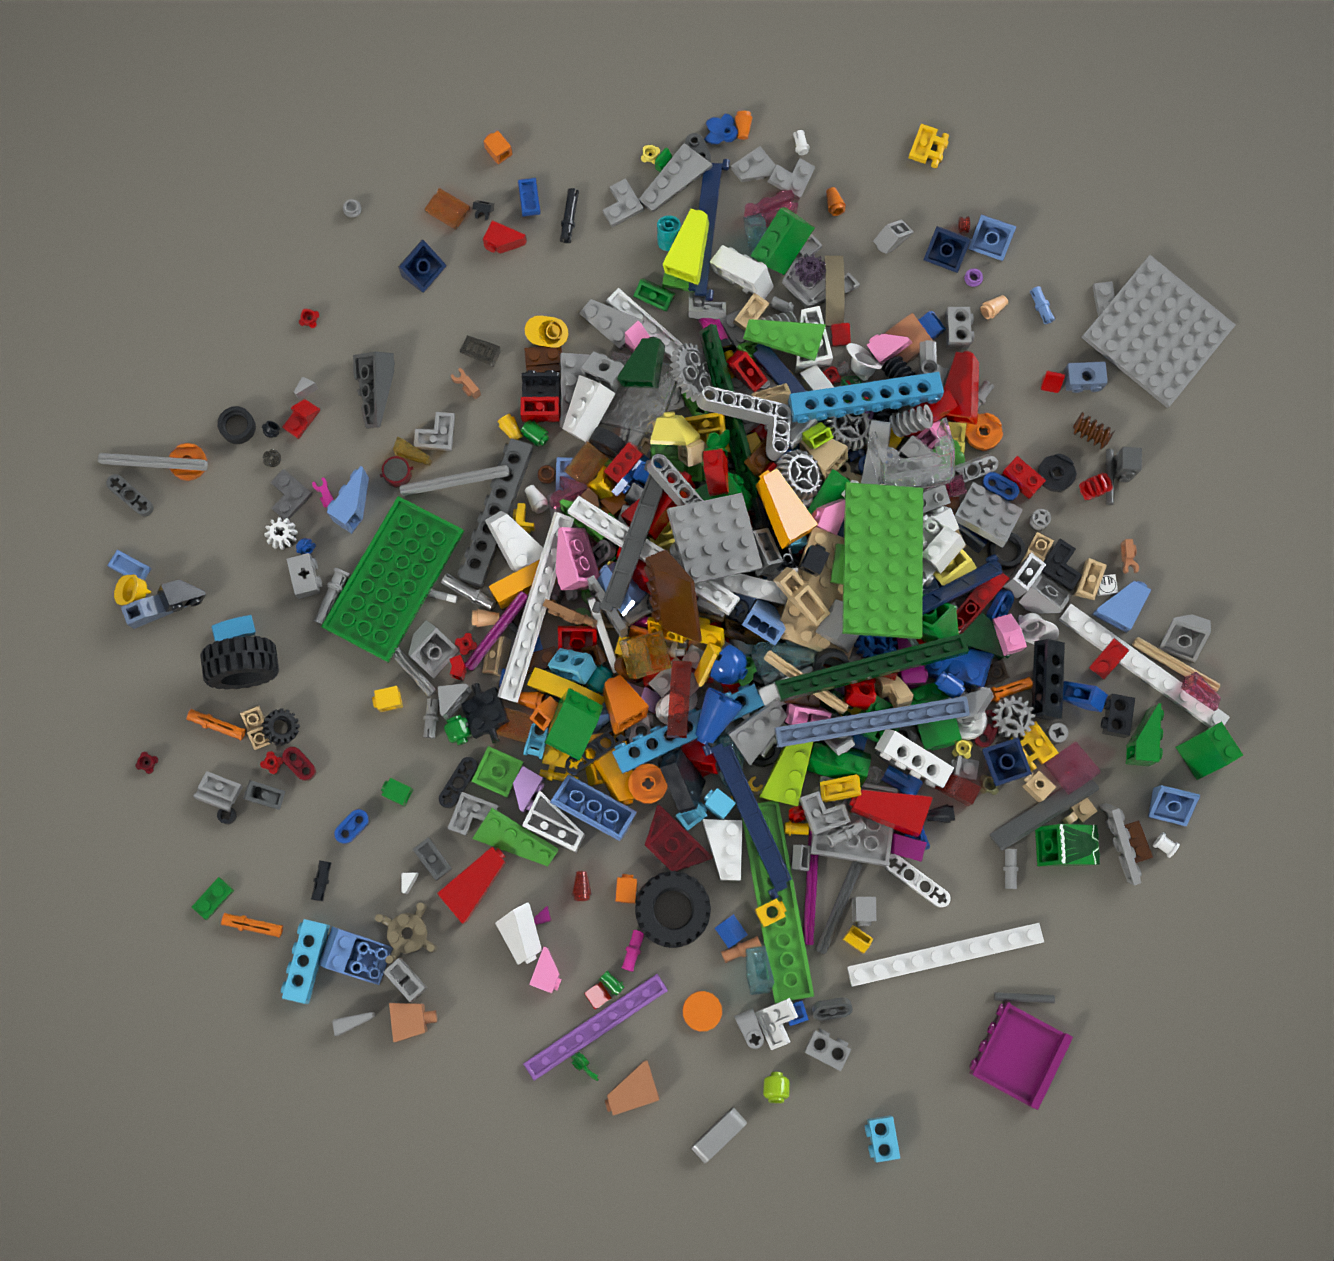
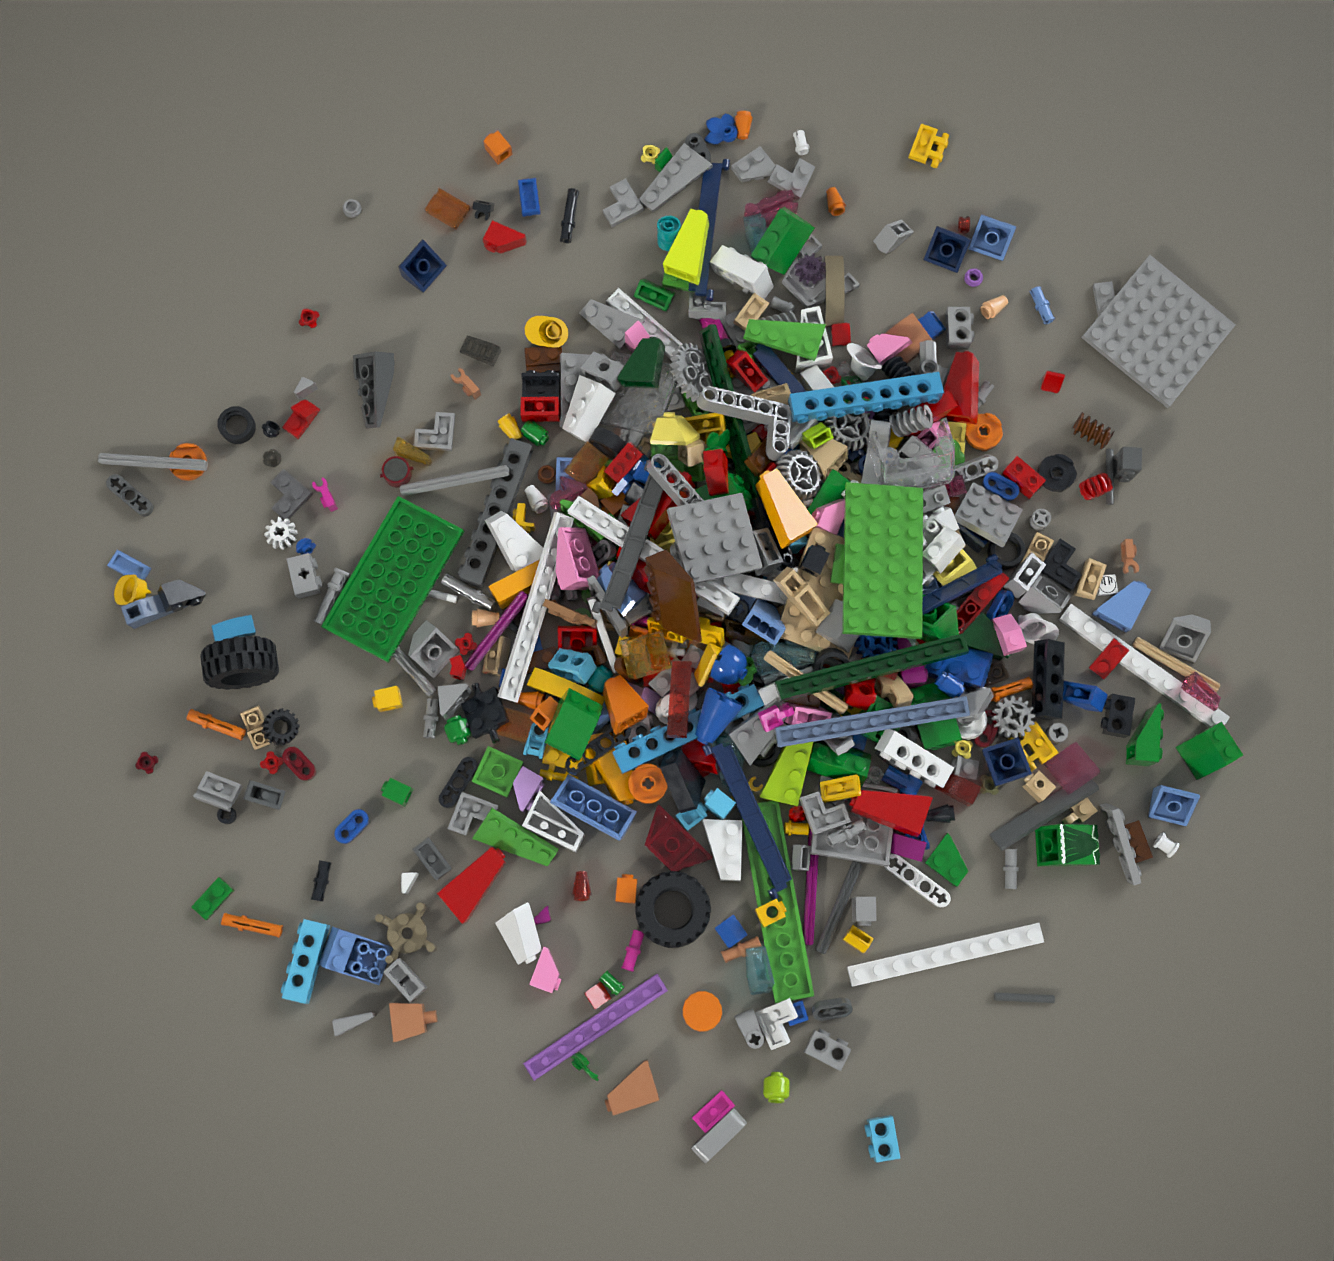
(350, 504): medium blue slope -> none
(713, 1111): none -> dark pink plate
(773, 716): none -> dark pink plate
(947, 861): none -> green wing
(1020, 1055): magenta panel -> none
(1094, 370): sand blue brick -> none

